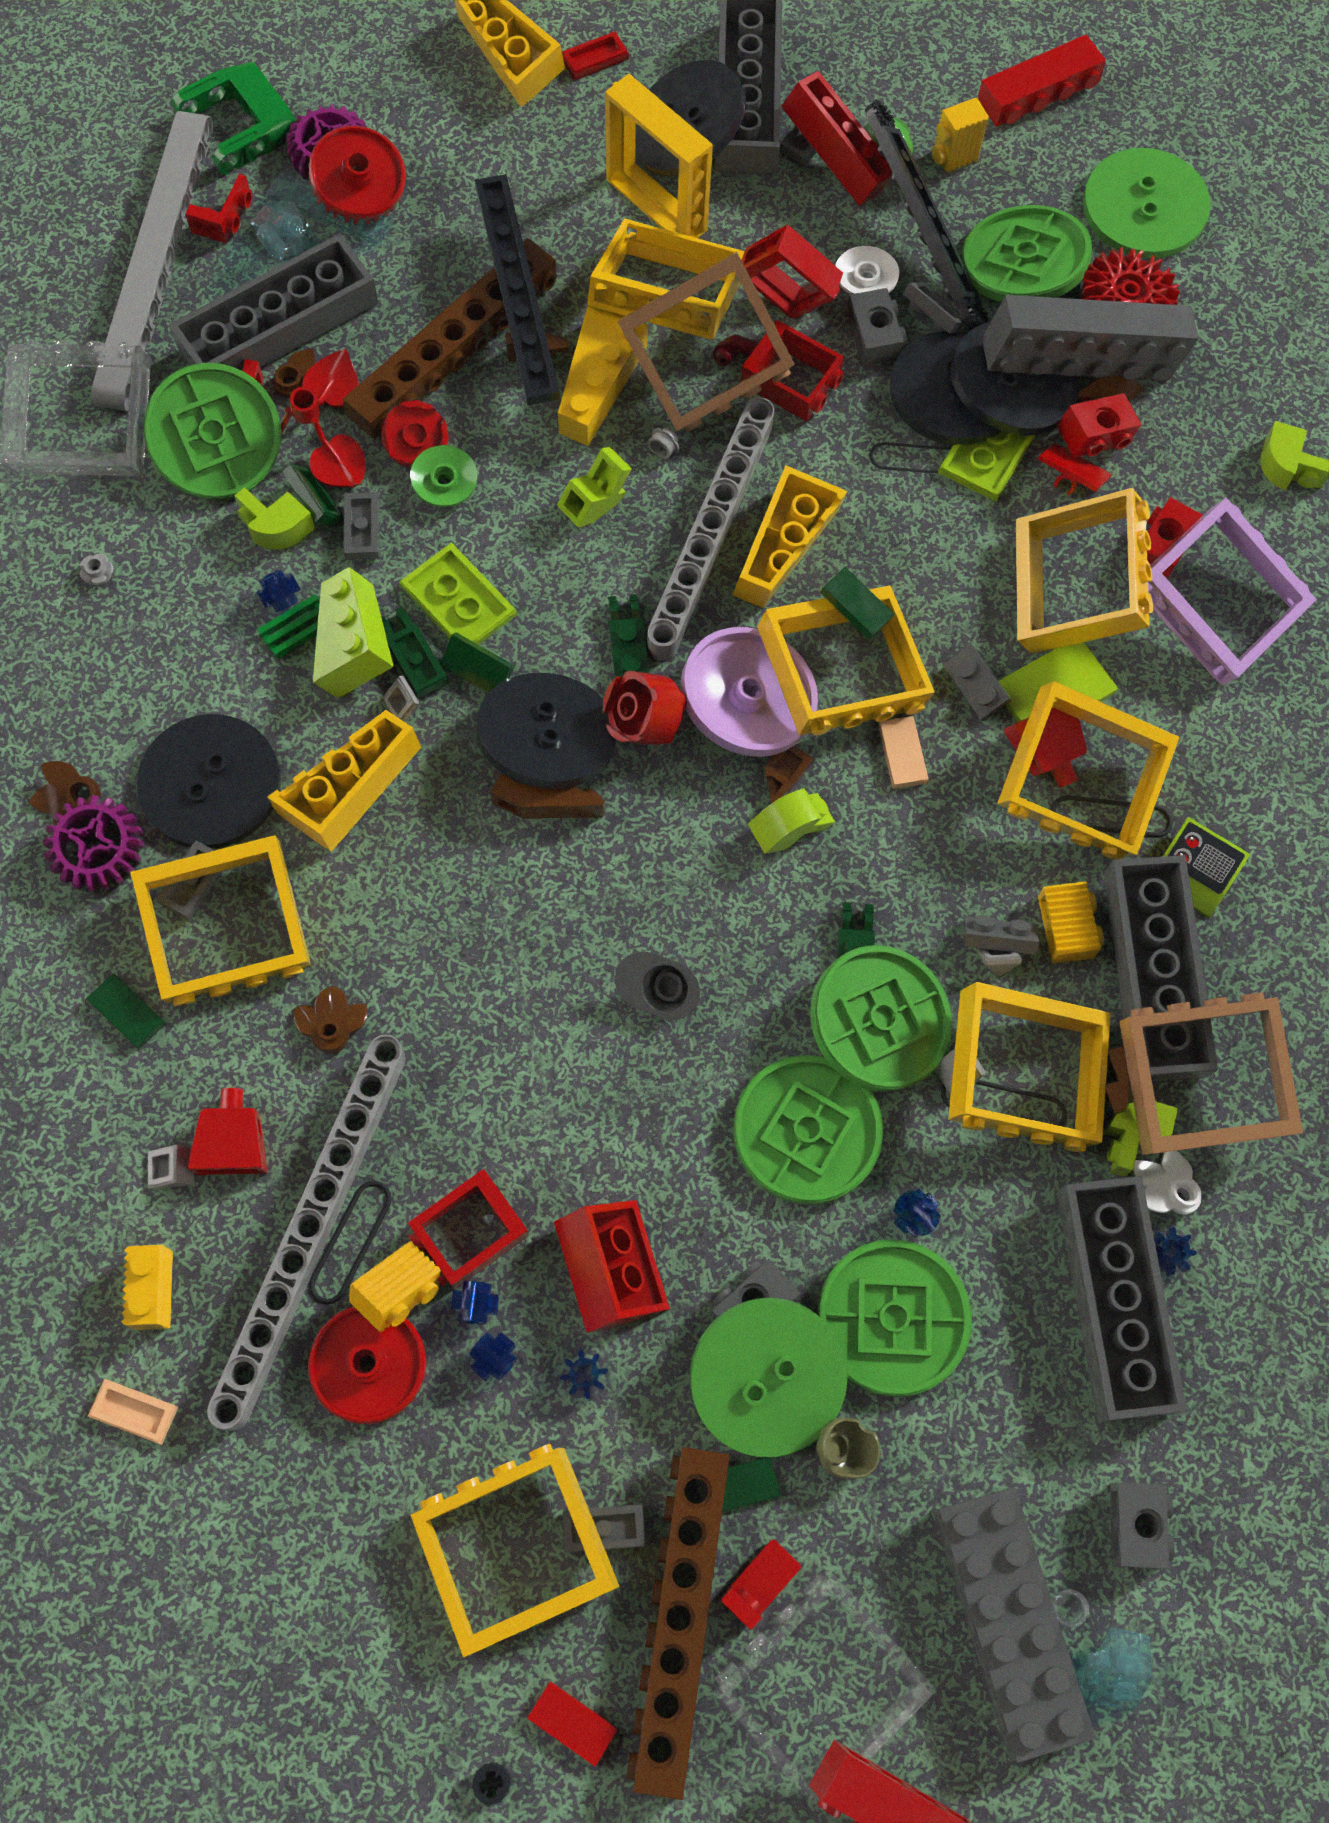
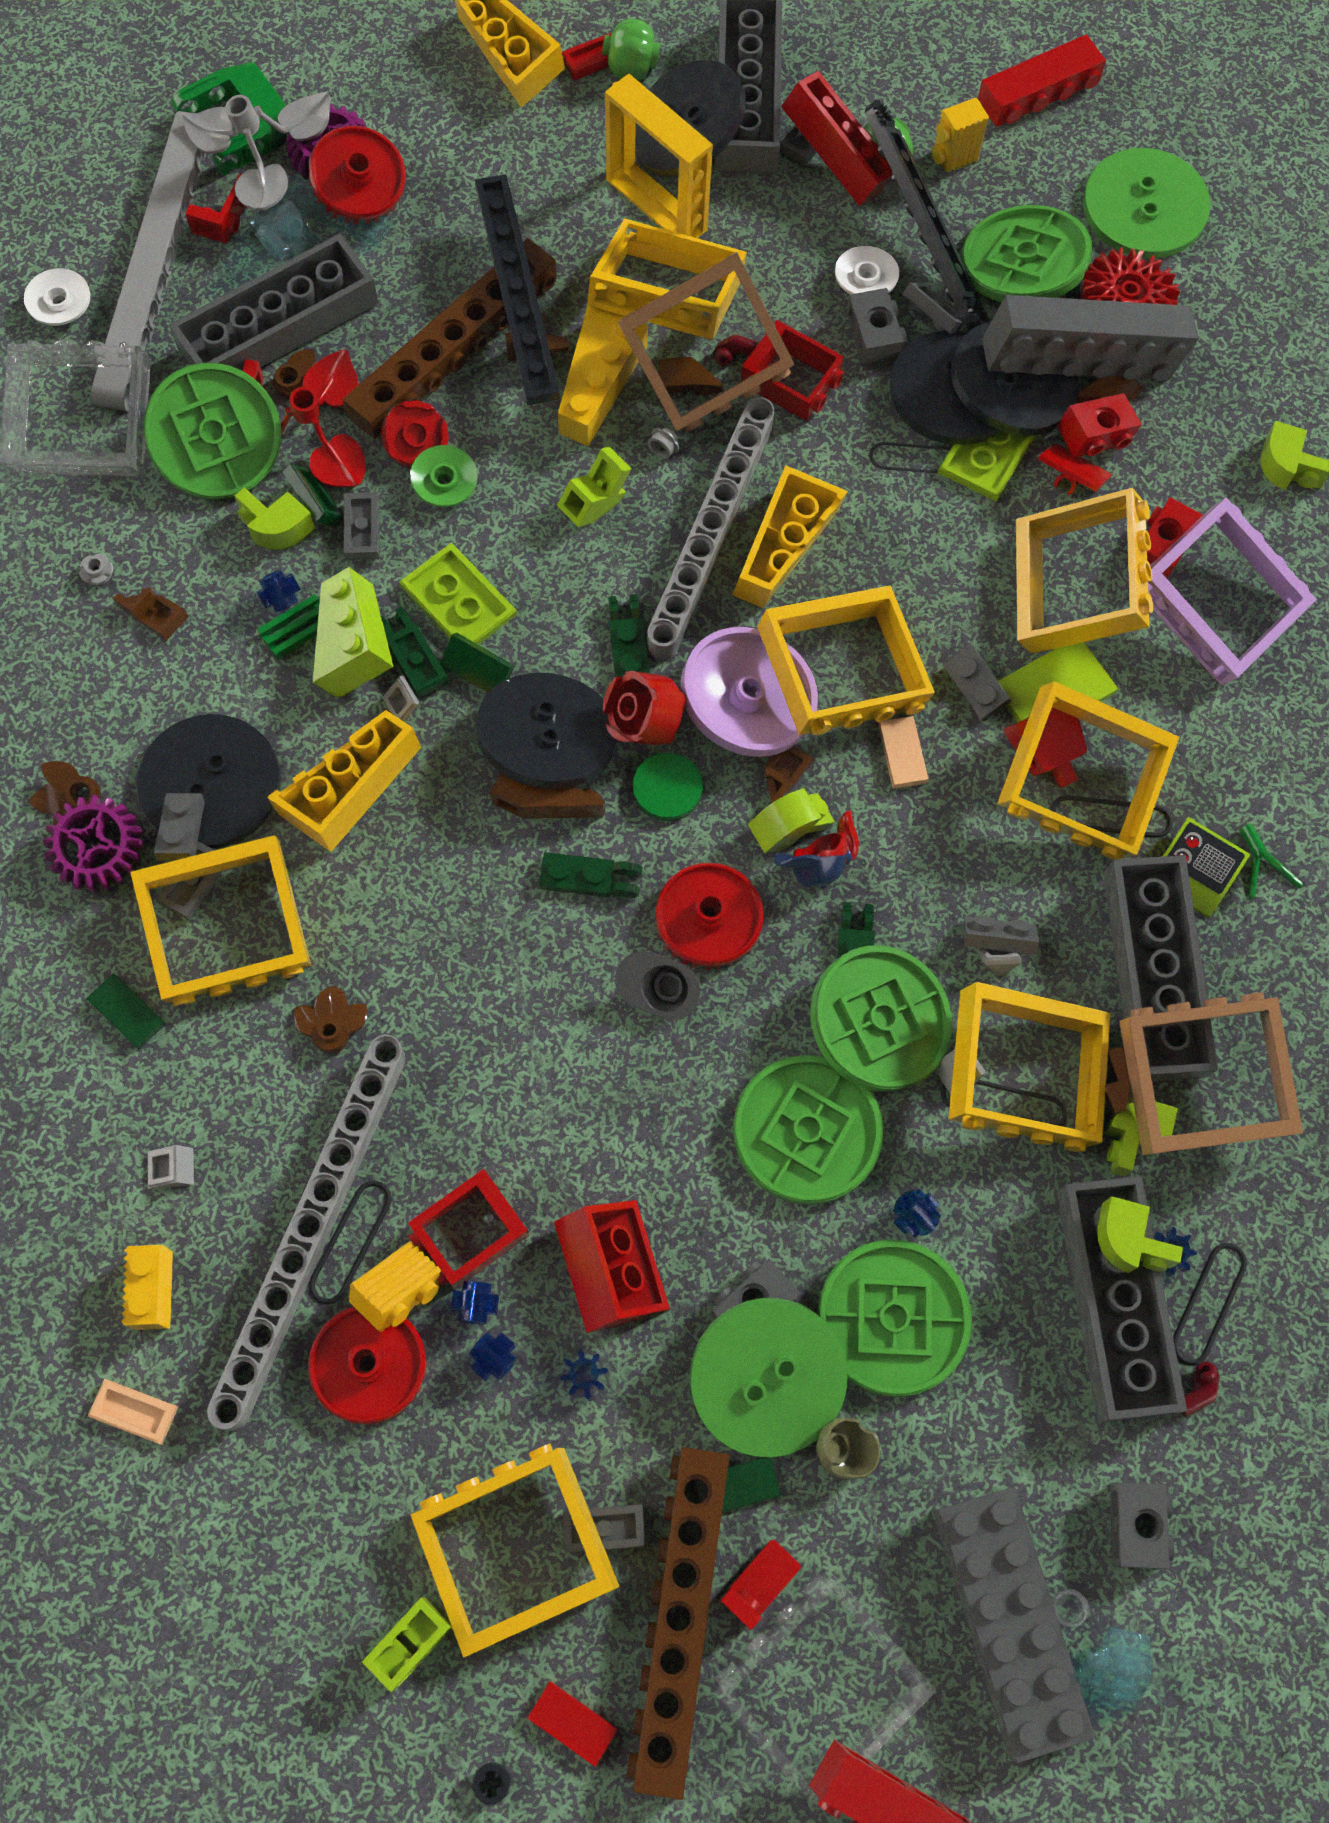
(55, 286): none -> white dish
(153, 611): none -> reddish brown slope
(179, 826): none -> dark grey plate
(214, 127): none -> light grey plant
(228, 1139): red torso -> none
(407, 1644): none -> lime brick
(587, 875): none -> dark green hinge
(631, 49): none -> bright green plant
(667, 786): none -> green tile
(687, 374): none -> reddish brown slope
(703, 938): none -> red wheel
(777, 286): red window -> none
(825, 857): none -> hair
(857, 603): dark green tile -> none
(1070, 922): yellow brick -> none
(1123, 1241): none -> lime brick
(1165, 1180): white plate -> none
(1204, 1388): none -> dark red arm
(1225, 1309): none -> black piece
(1259, 851): none -> green plant

